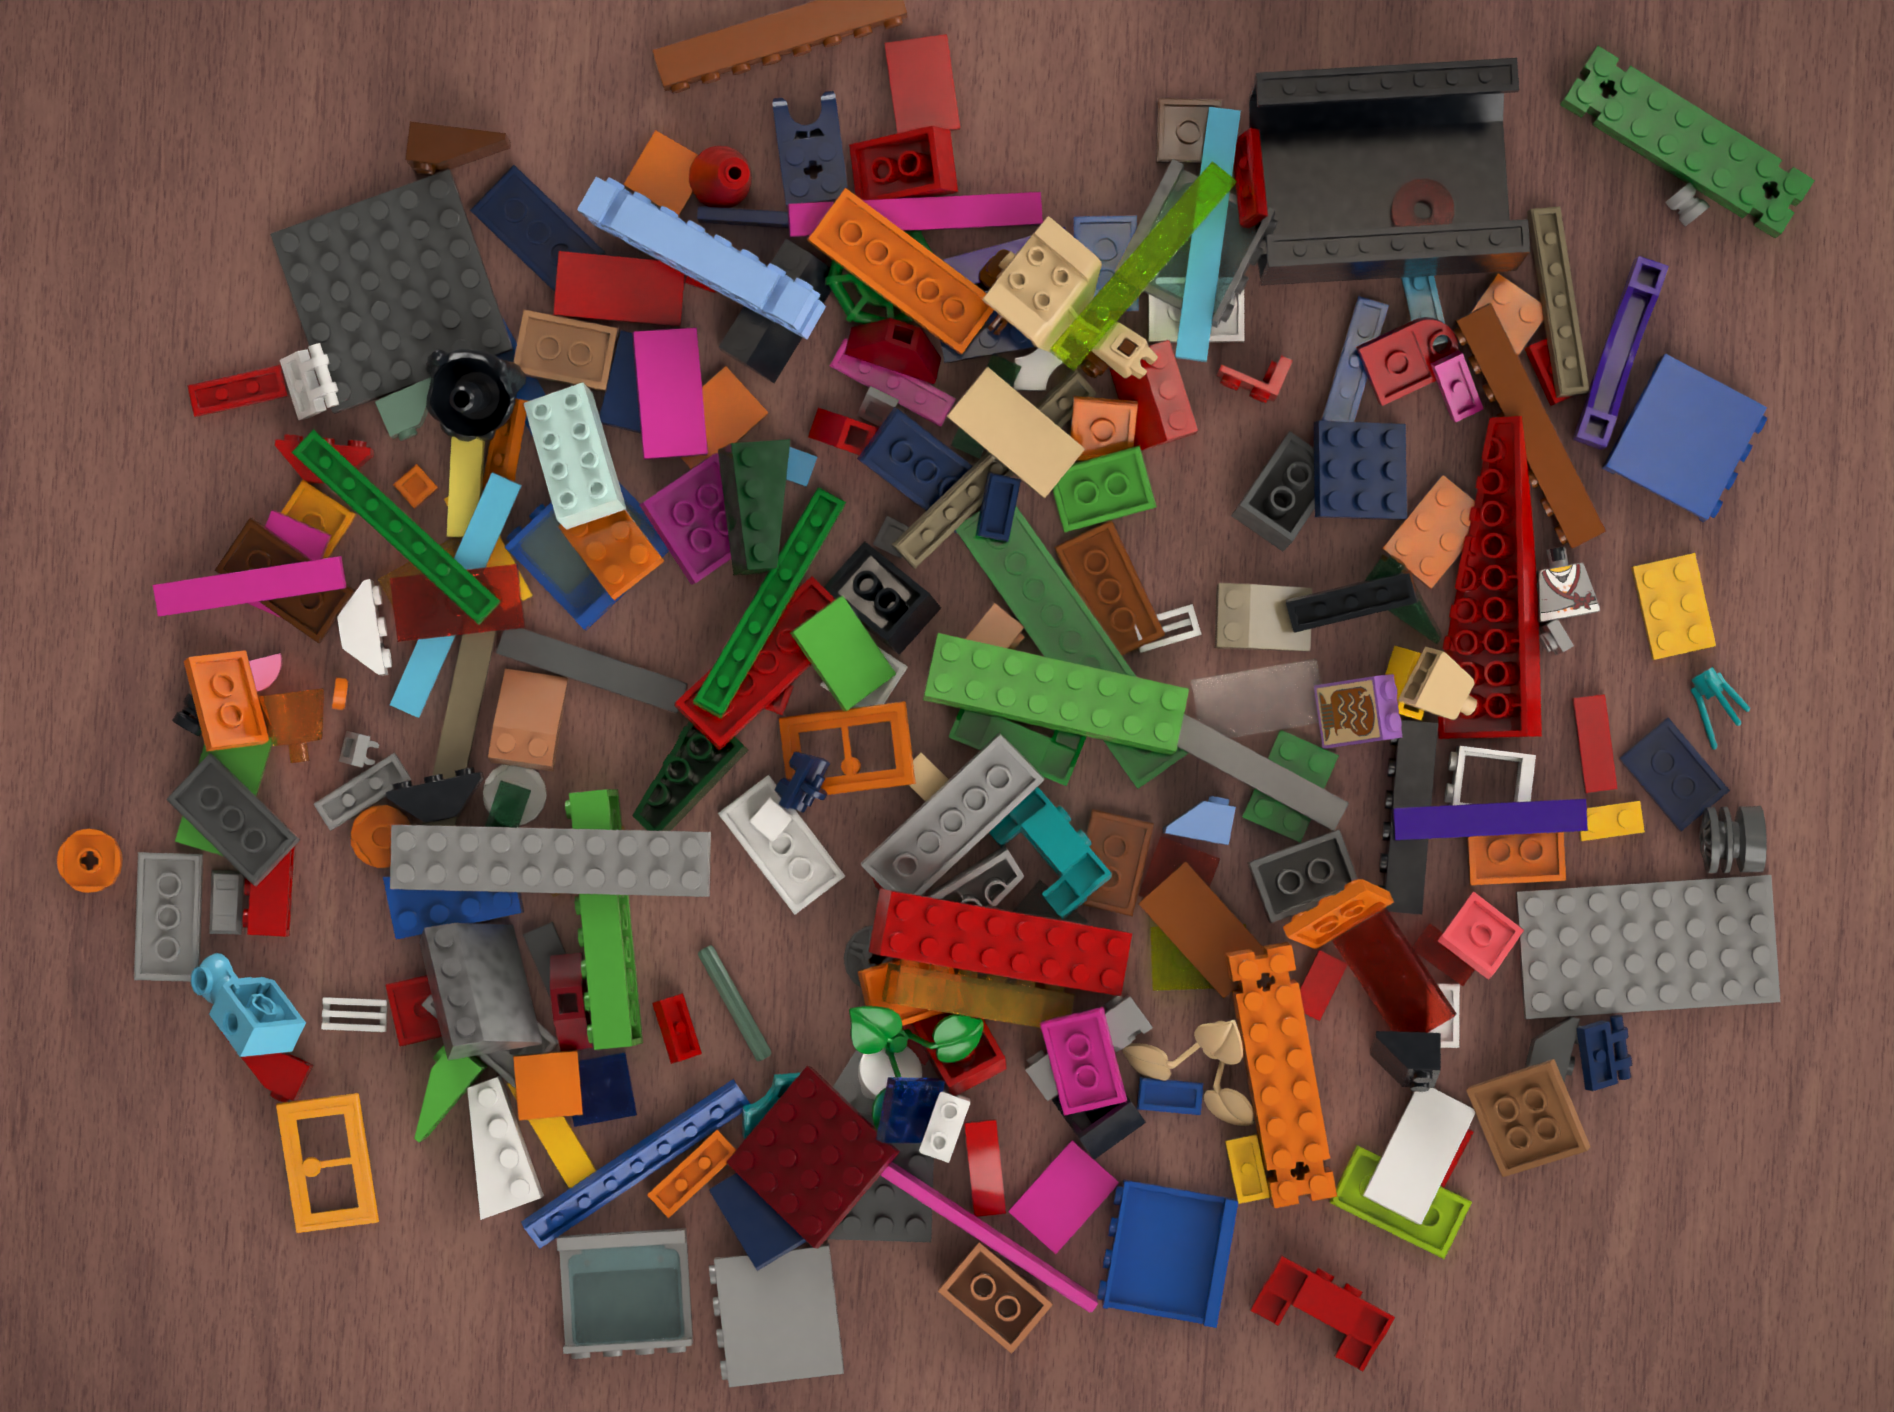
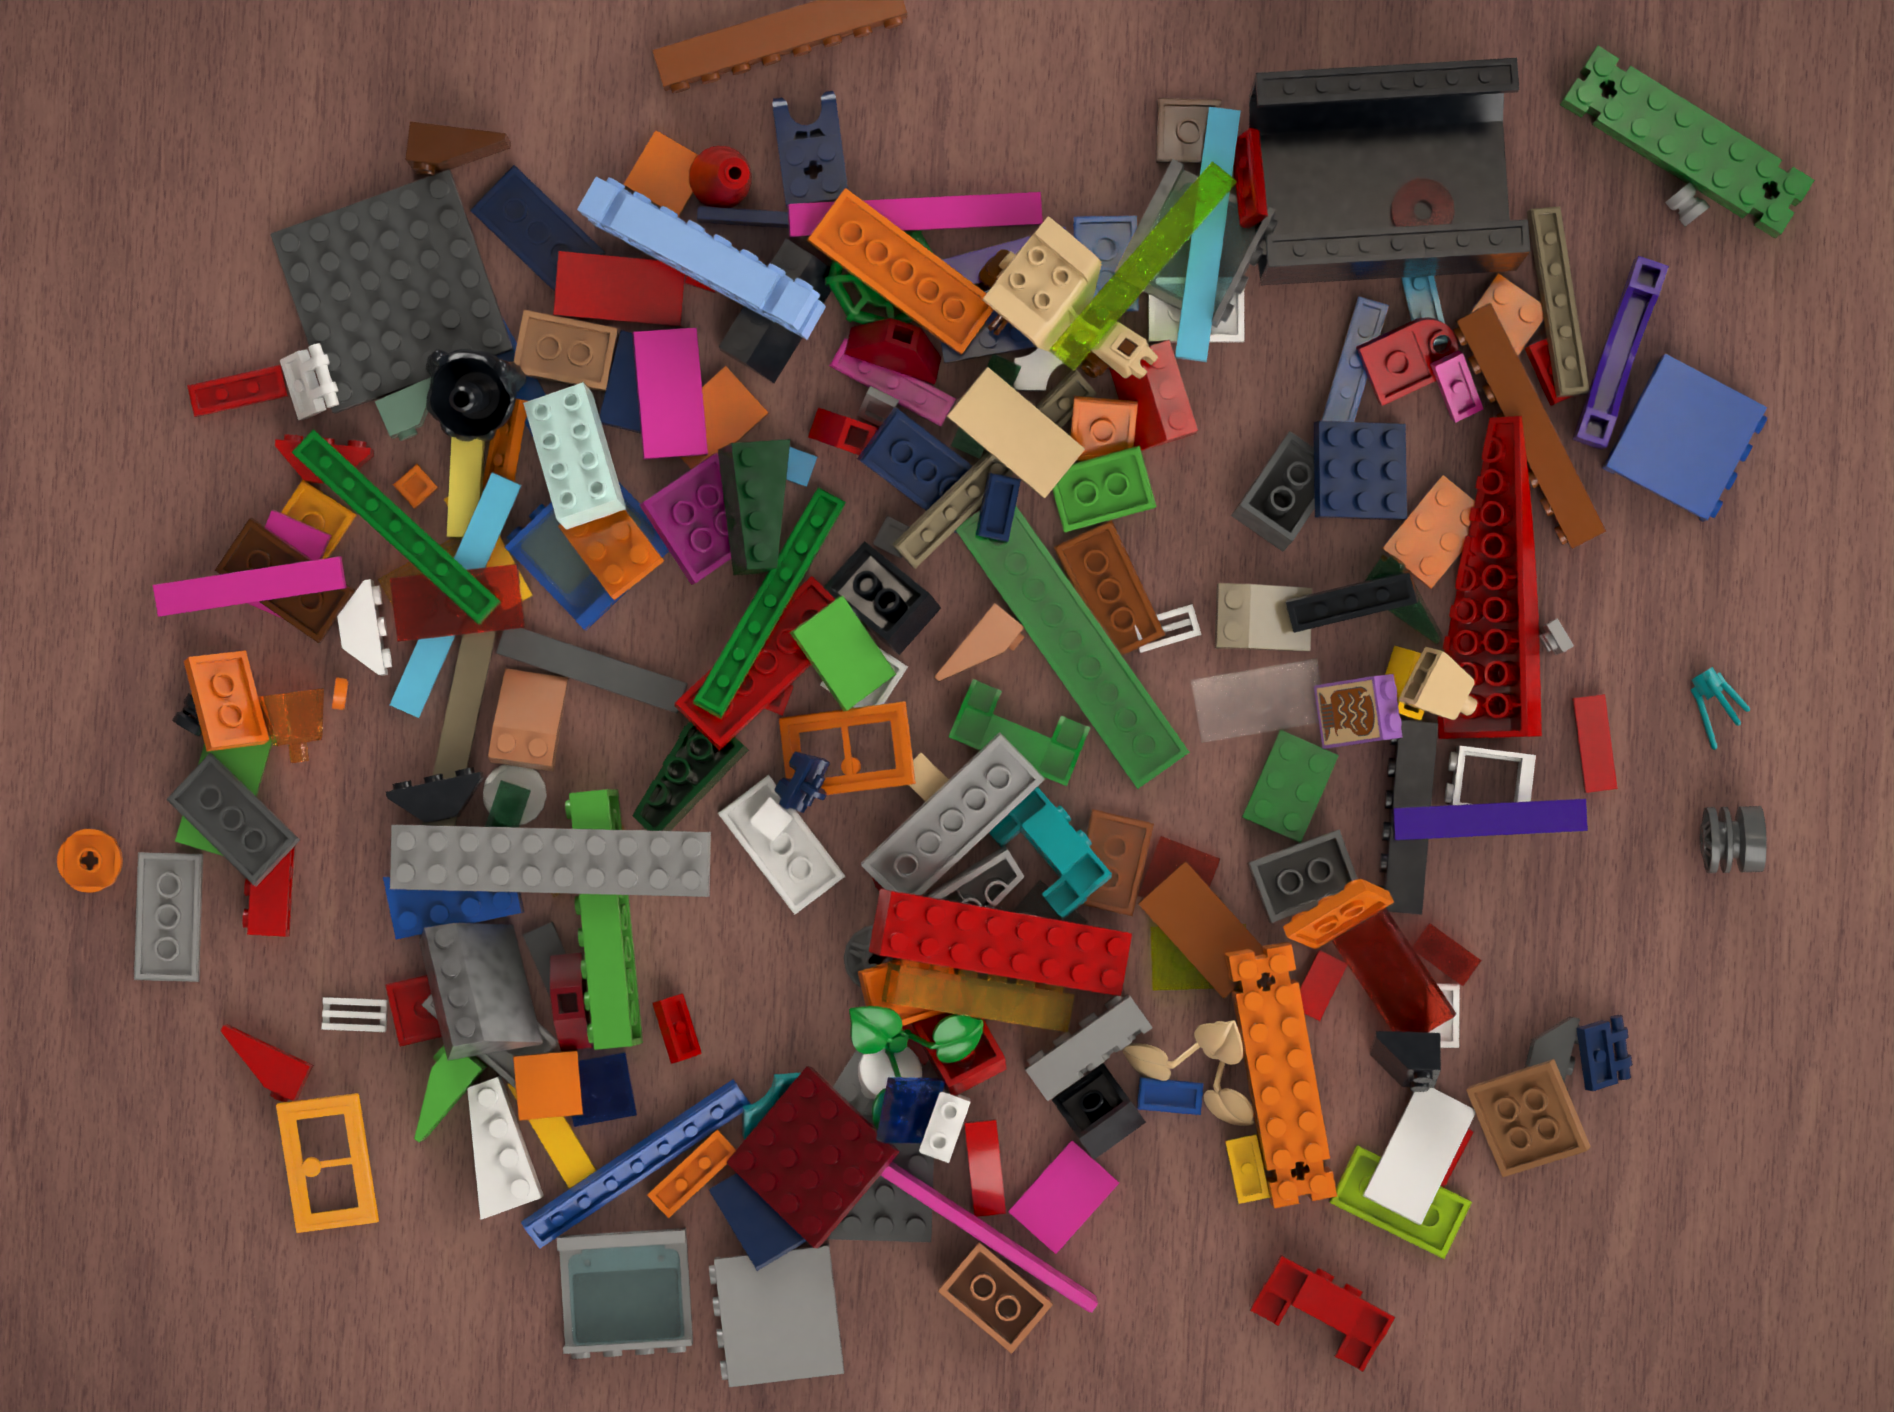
(226, 902): light grey tile -> none
(247, 1010): medium azure brick -> none
(265, 671): bright pink tile -> none
(355, 749): light grey tile -> none
(361, 792): light grey tile -> none
(372, 834): orange tile -> none
(734, 1003): sand green axle -> none
(905, 165): red slope -> none
(922, 83): red tile -> none
(1055, 694): bright green brick -> none
(1083, 1061): dark pink tile -> none
(1168, 1252): blue panel -> none
(1205, 822): medium blue slope -> none
(1260, 391): red bracket -> none
(1261, 773): tile -> none
(1480, 935): coral plate -> none
(1516, 858): orange plate -> none
(1564, 589): torso -> none
(1613, 821): yellow plate -> none
(1648, 946): light grey plate -> none
(1673, 606): yellow plate -> none
(1674, 774): dark blue tile -> none

